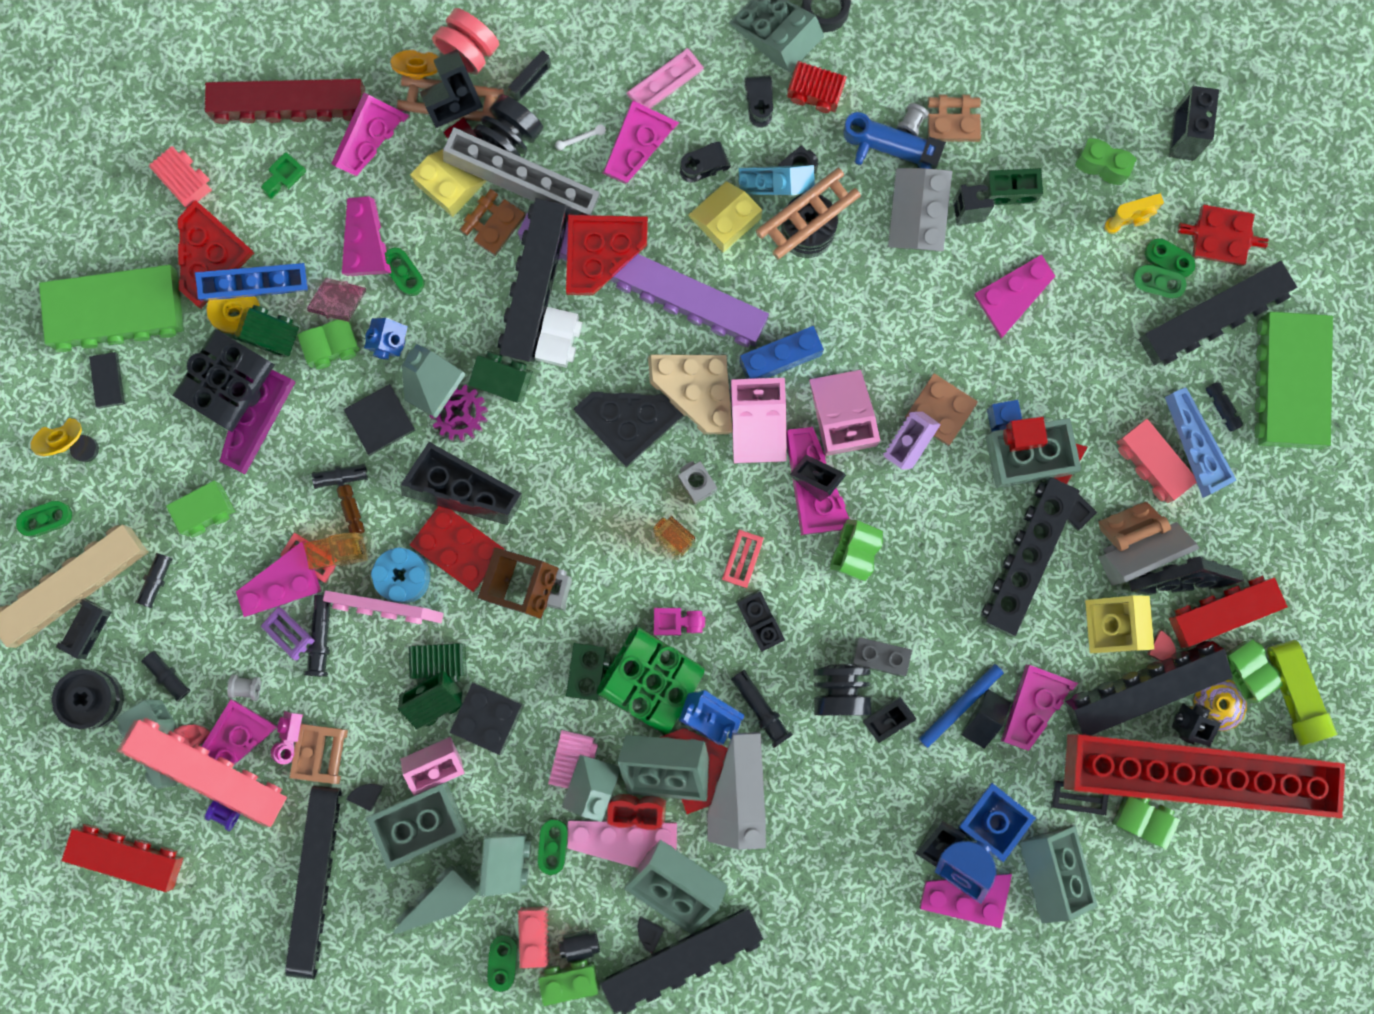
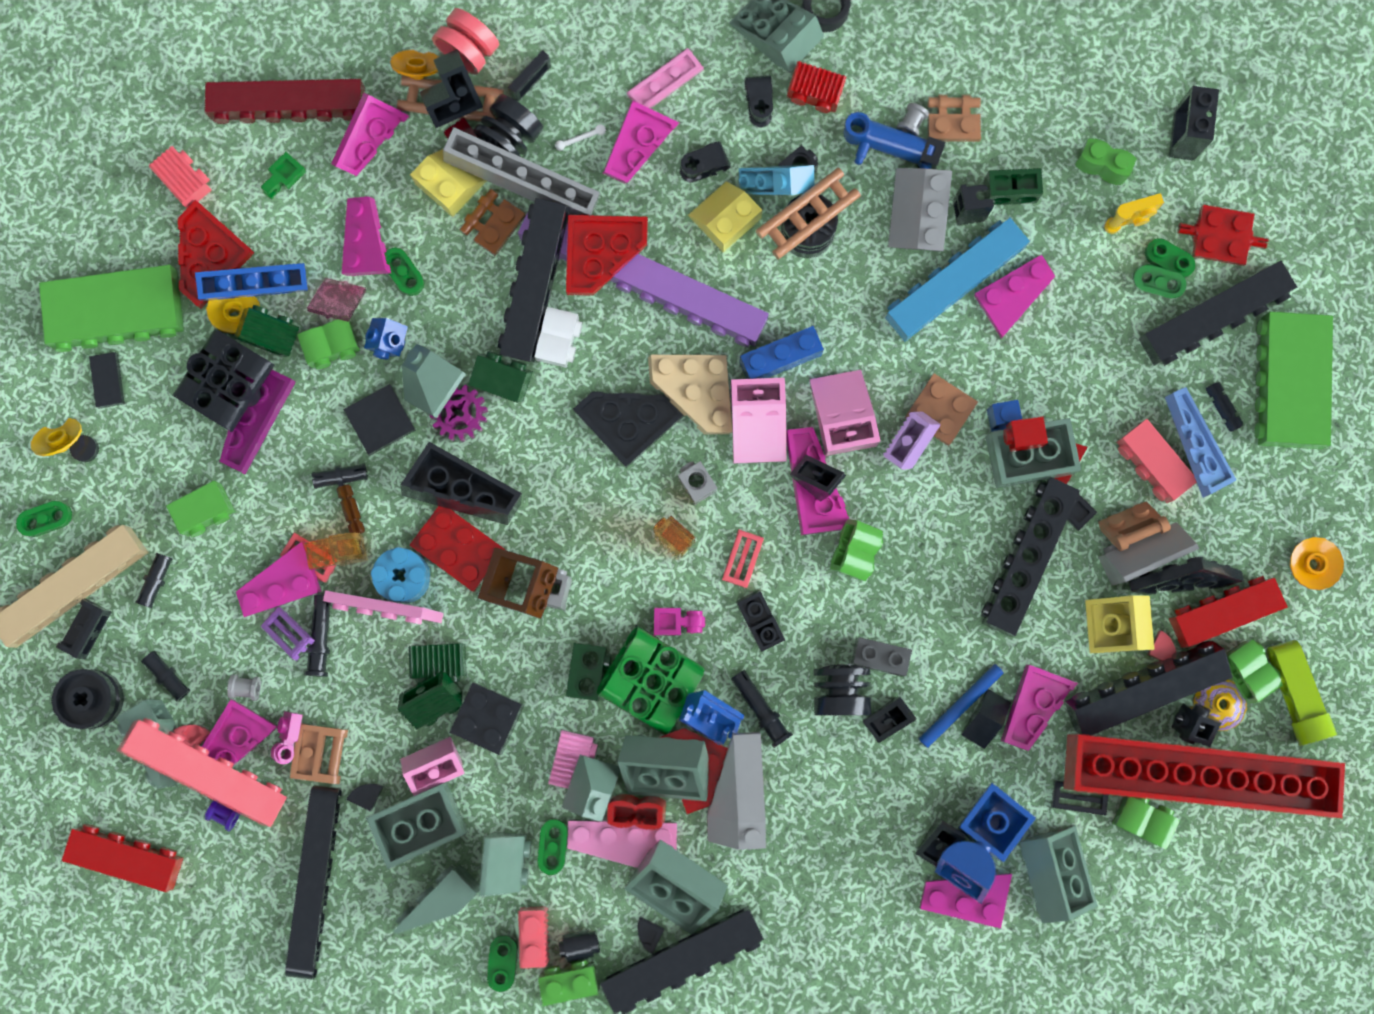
(957, 279): none -> dark azure brick
(1328, 559): none -> light orange dish

